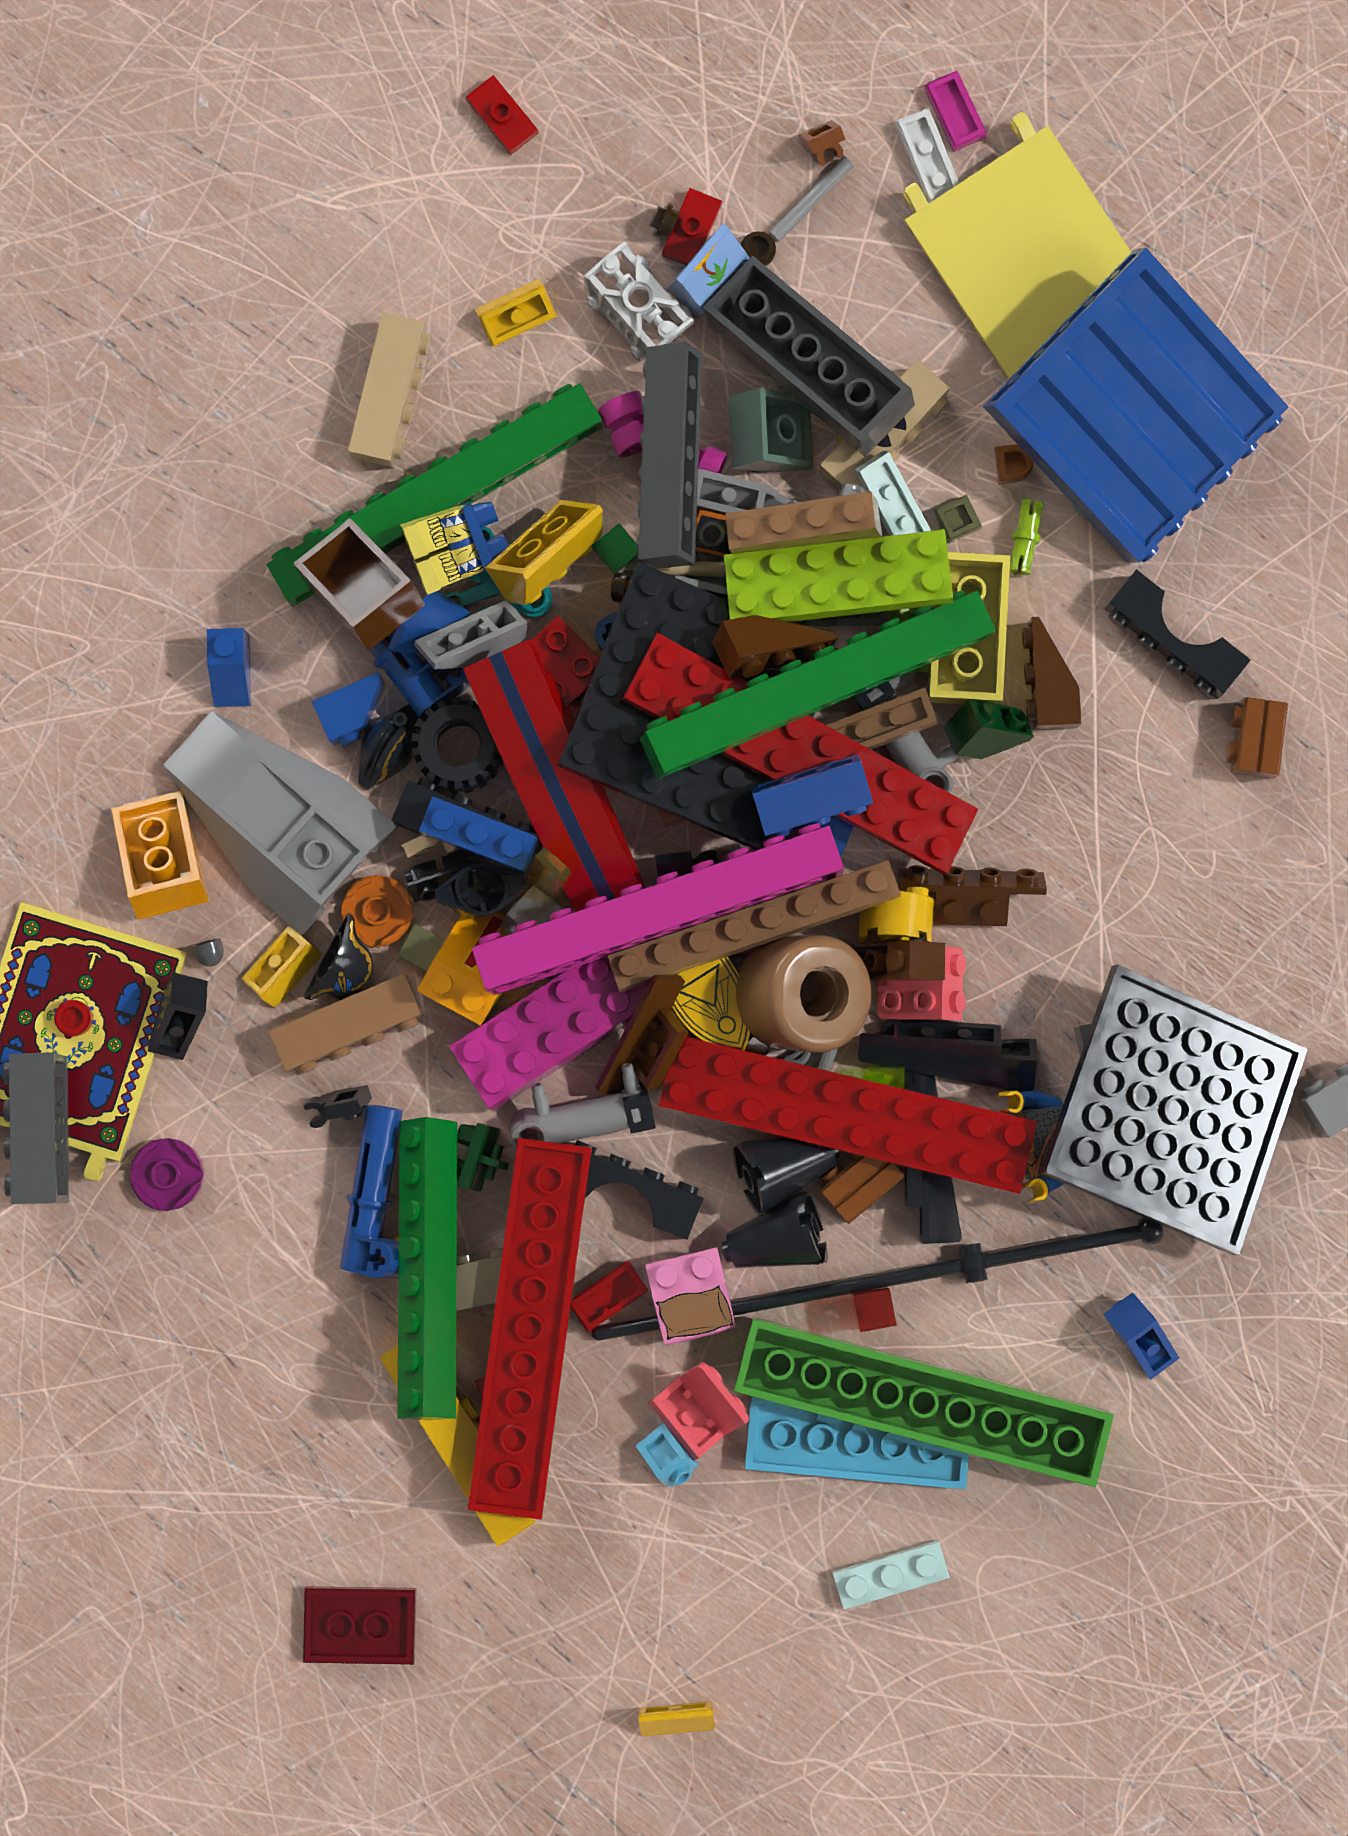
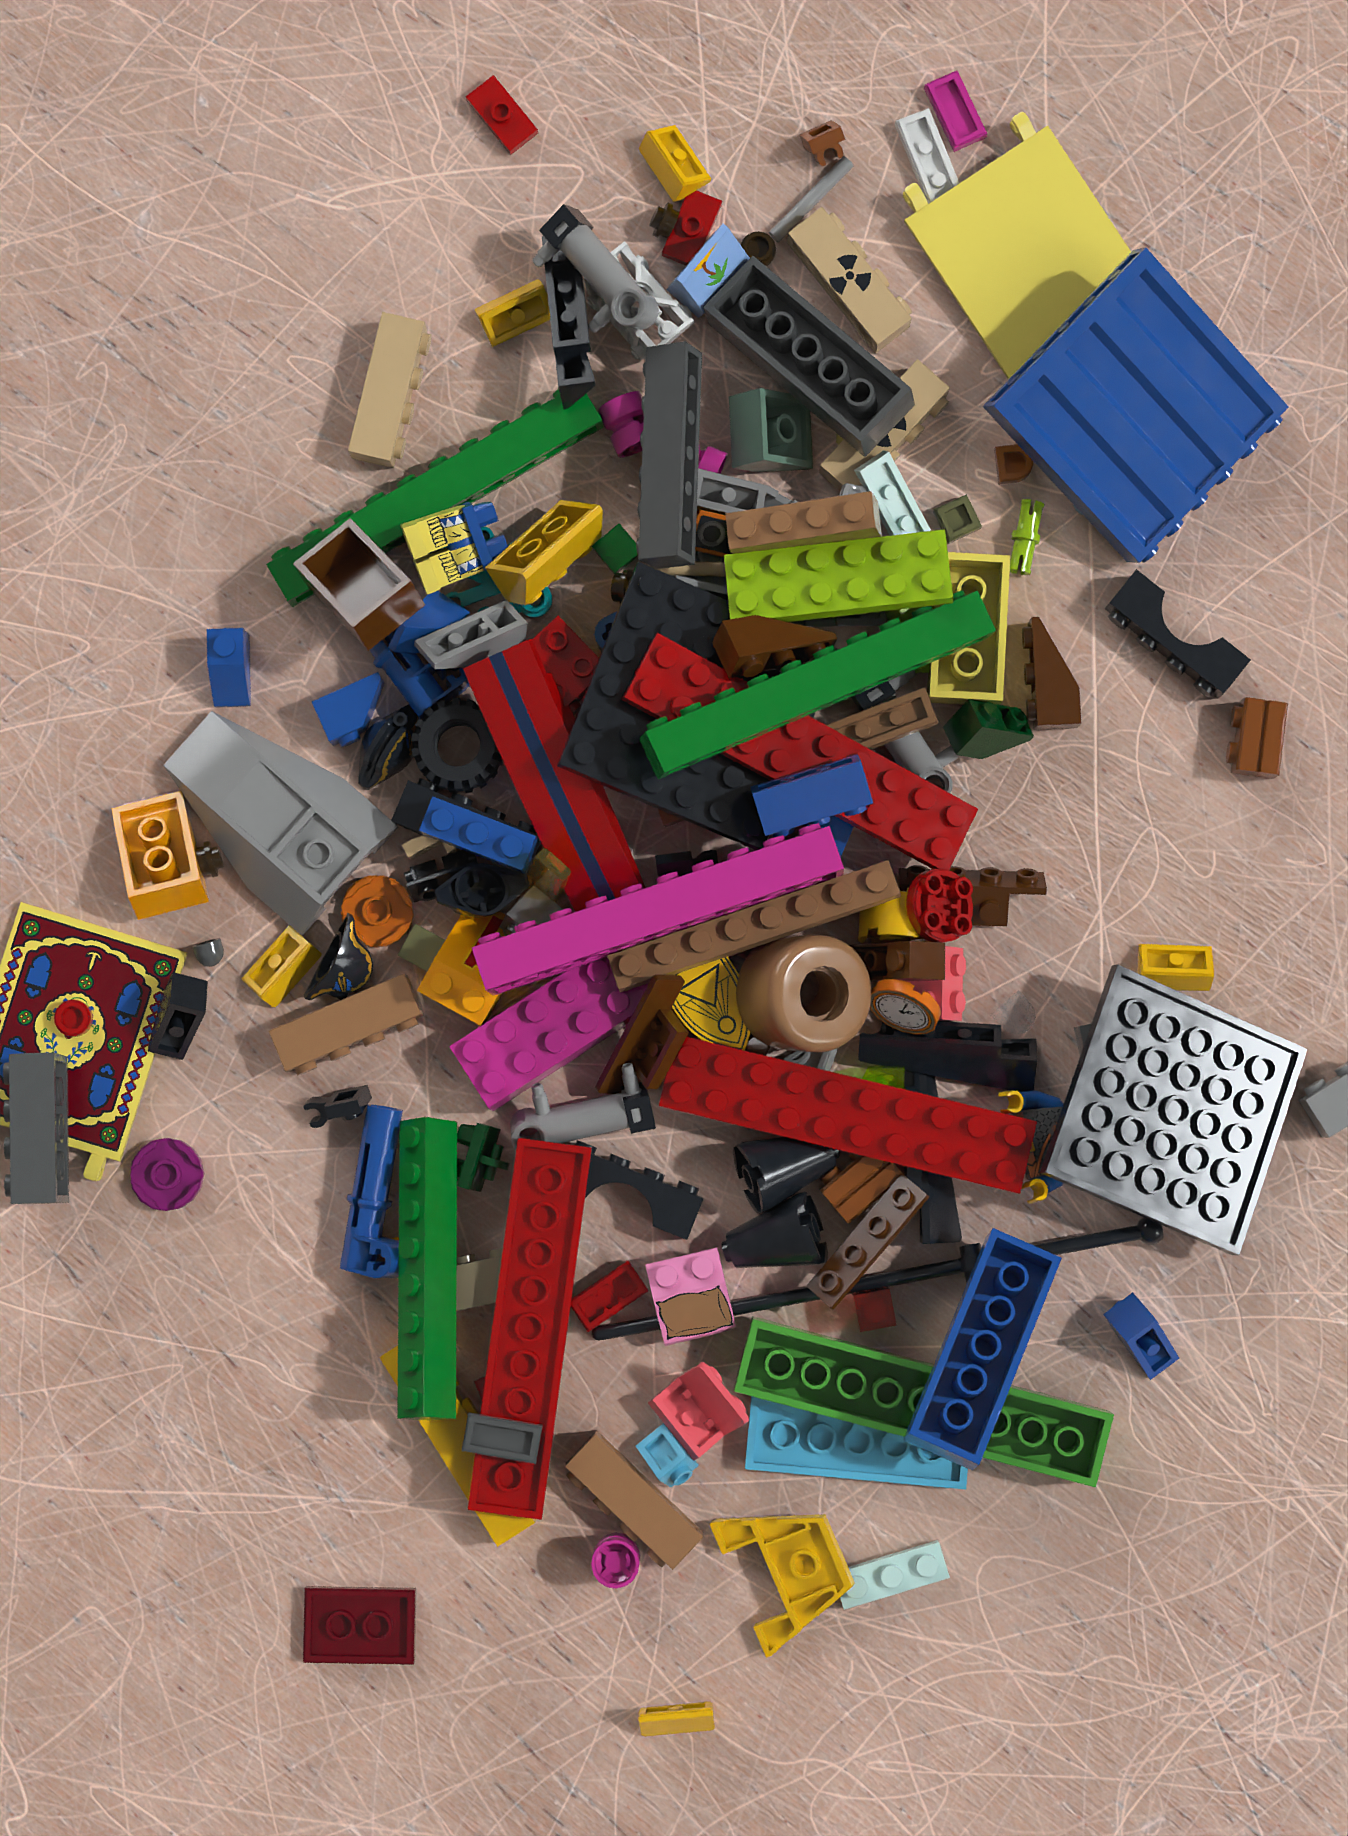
(209, 859): none -> dark brown plate
(502, 1437): none -> dark grey tile
(569, 328): none -> black wedge
(573, 235): none -> light grey piece
(615, 1560): none -> dark pink wheel
(633, 1500): none -> medium nougat brick
(673, 162): none -> yellow slope
(802, 1563): none -> yellow wing
(849, 279): none -> tan brick
(867, 1241): none -> reddish brown bracket
(903, 1008): none -> tile
(940, 905): none -> red tile
(982, 1349): none -> blue brick
(1177, 965): none -> yellow slope

